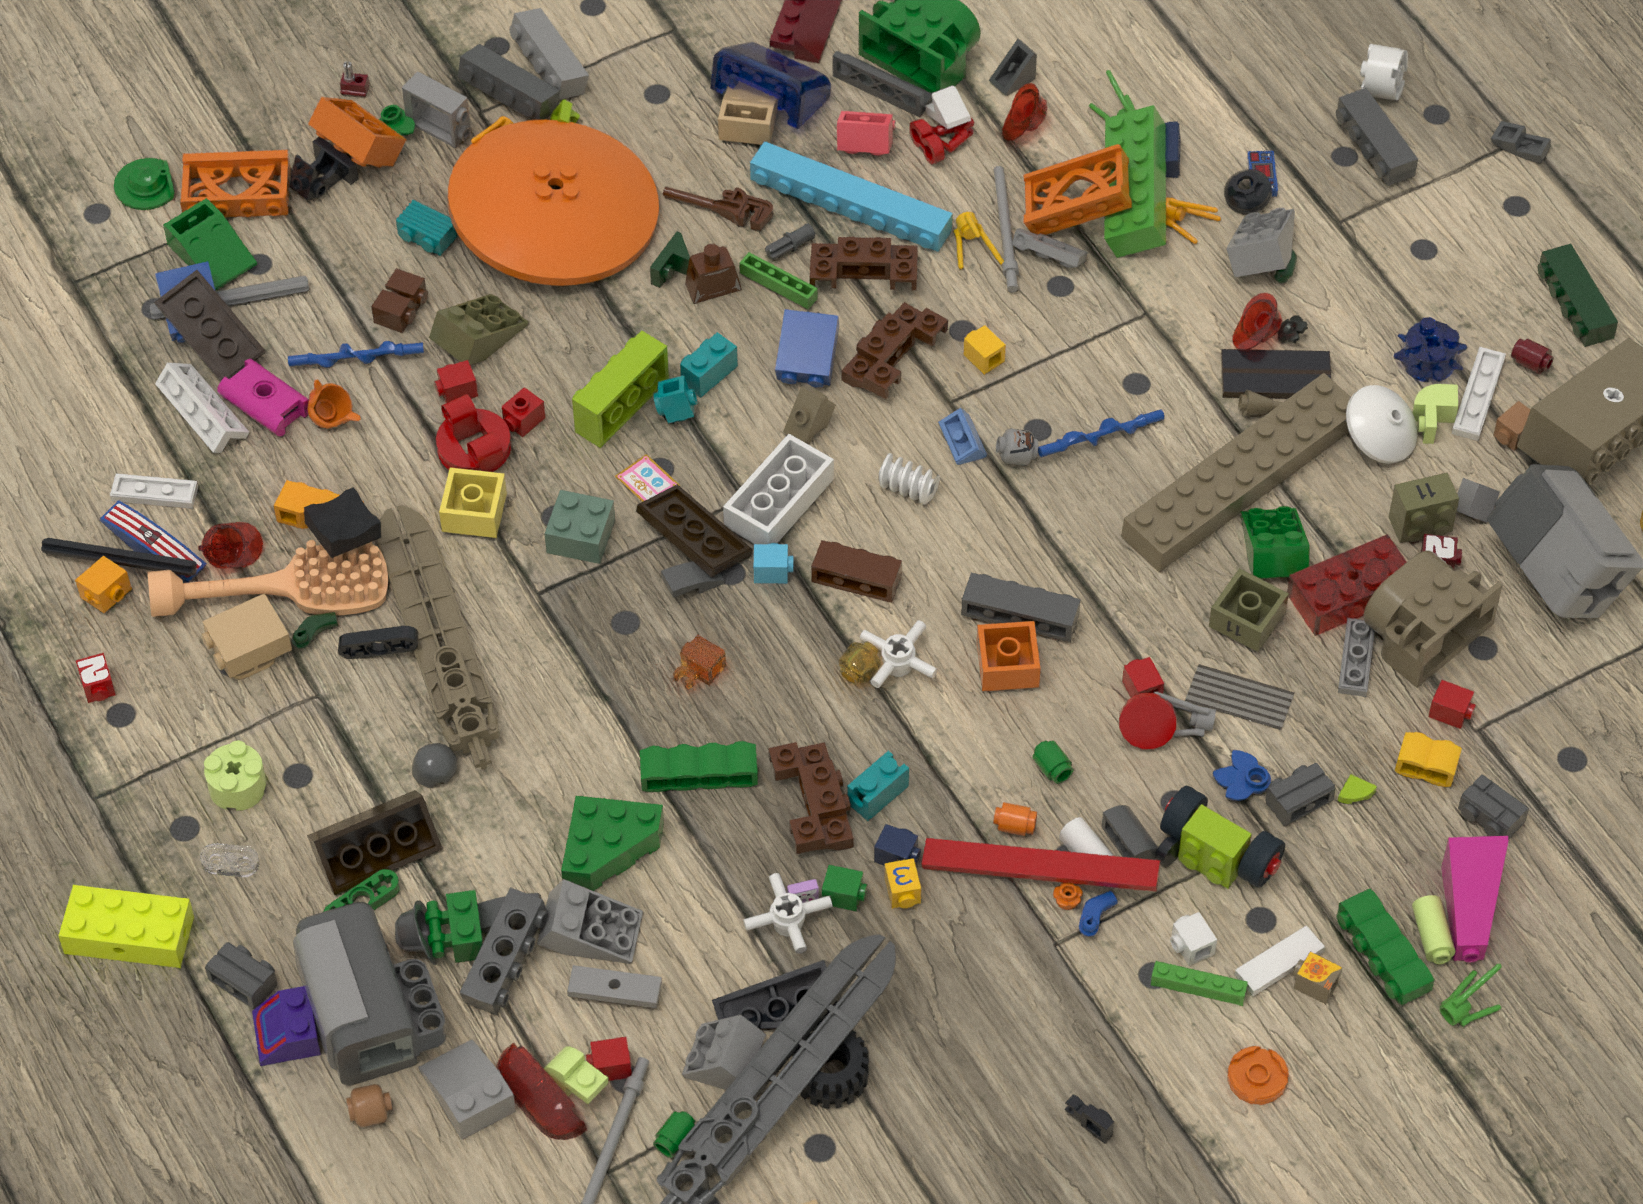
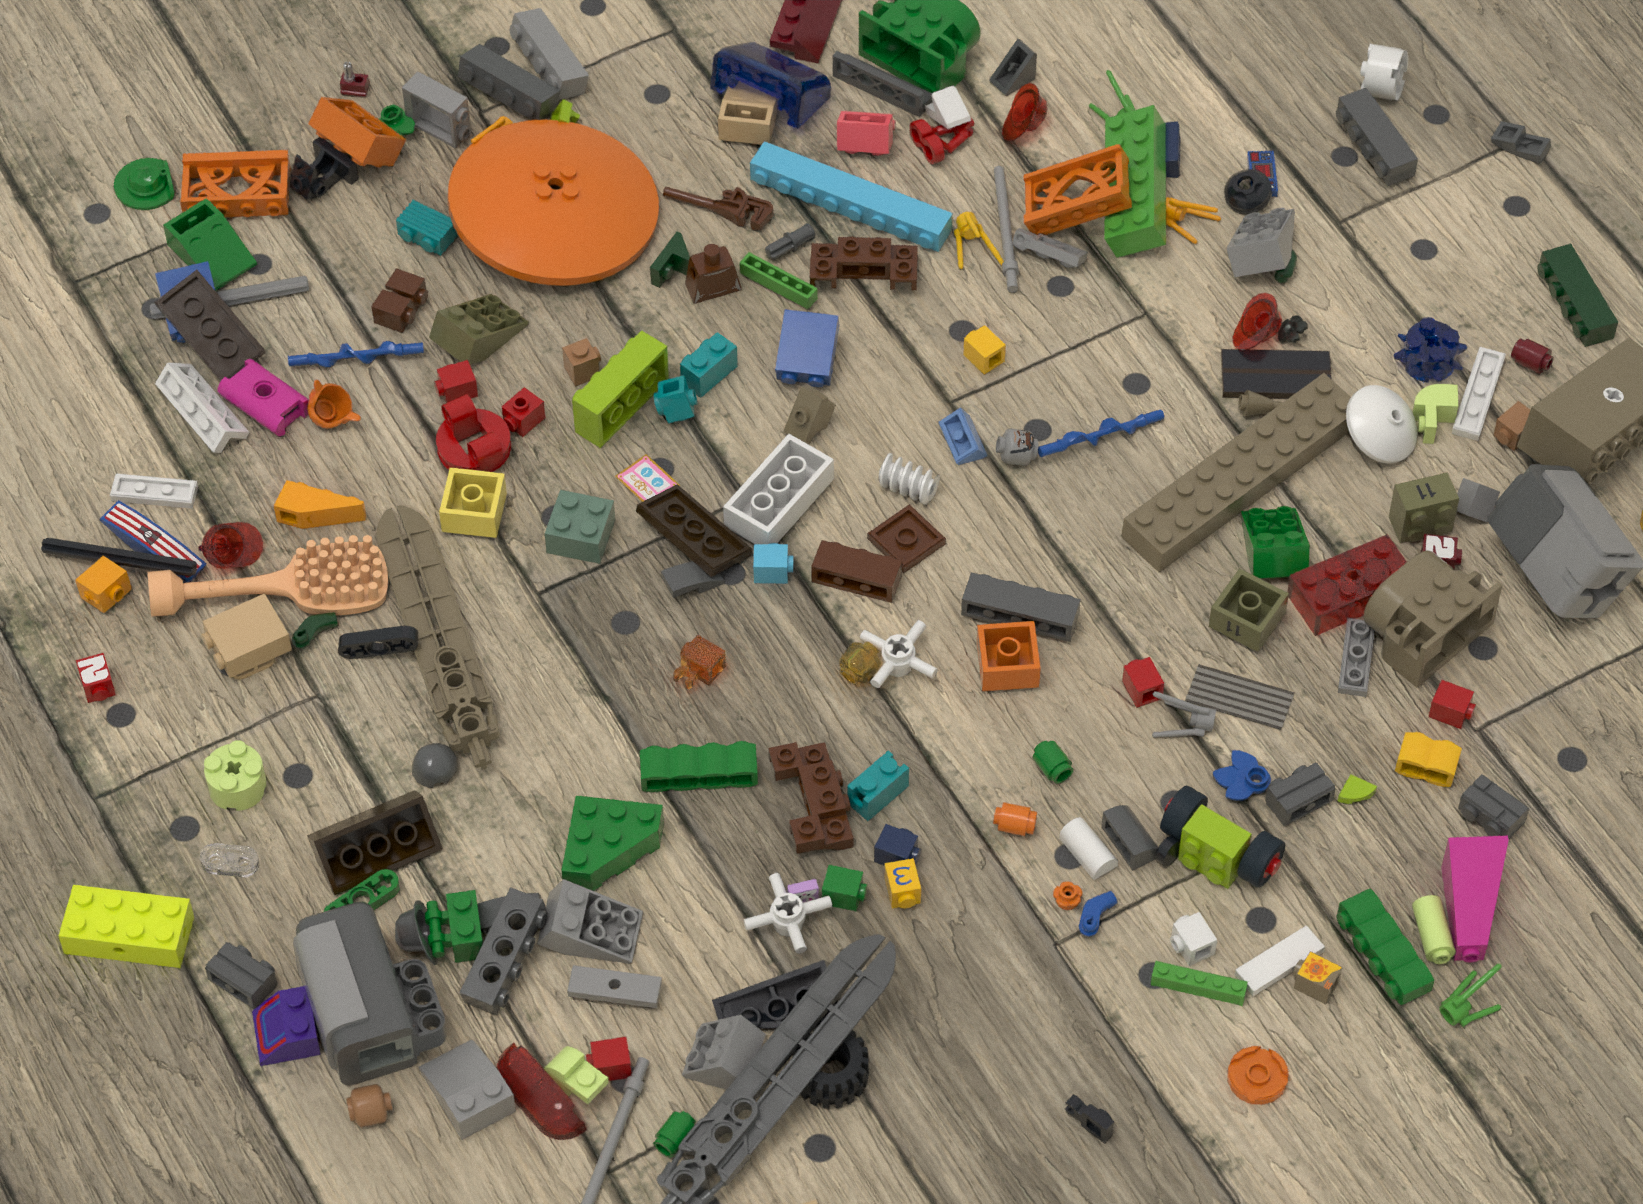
(342, 523): black brick -> none
(581, 361): none -> medium nougat brick
(887, 344): reddish brown bracket -> none
(906, 537): none -> reddish brown tile
(1041, 864): red tile -> none
(1147, 721): red tile -> none

